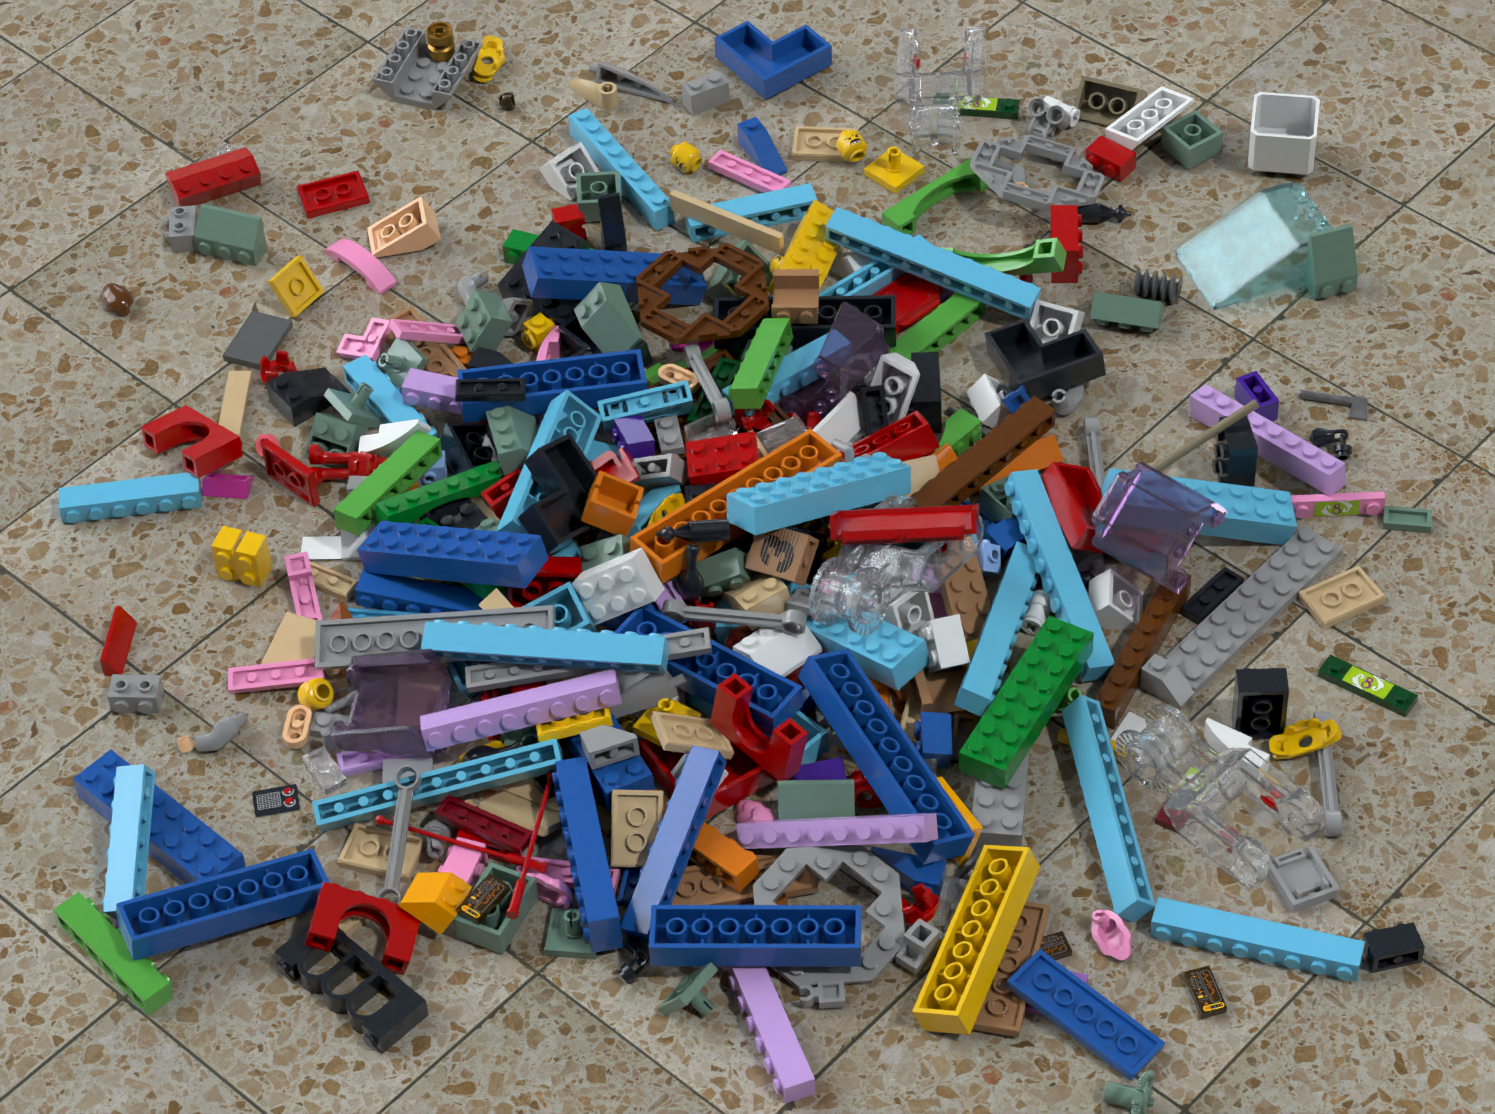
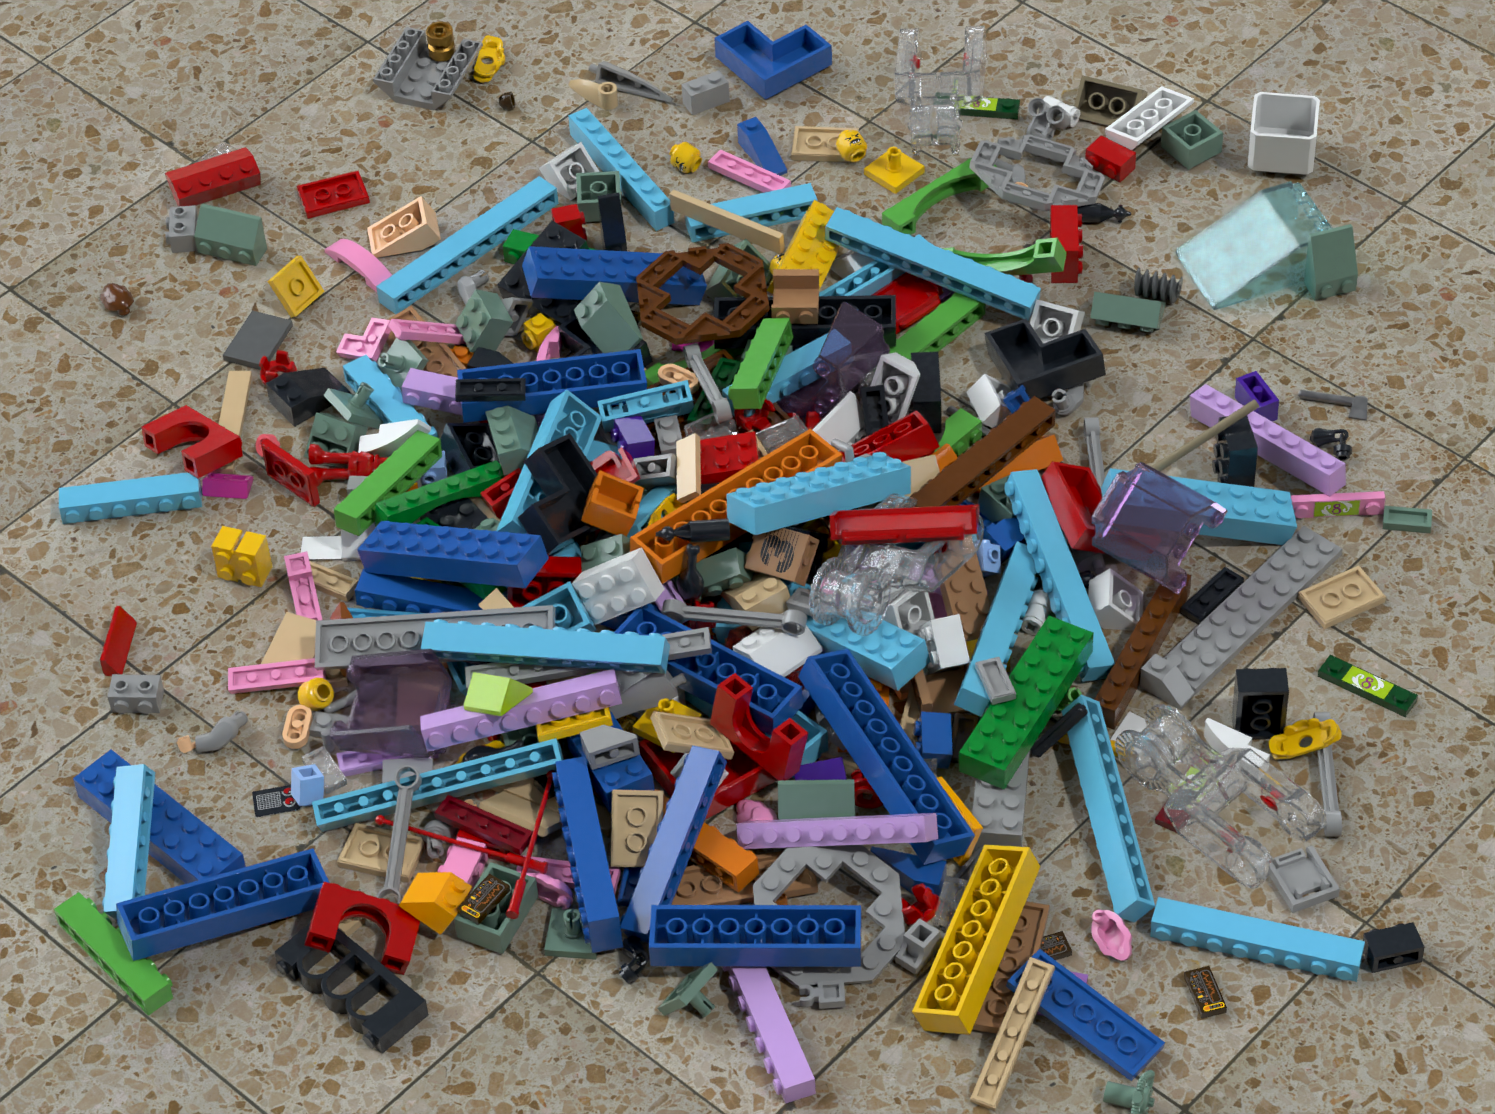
(307, 784): none -> light blue brick
(467, 245): none -> medium azure brick
(494, 694): none -> lime slope
(688, 468): none -> tile
(995, 680): none -> light grey tile
(1012, 1034): none -> tan tile
(1059, 729): none -> black axle

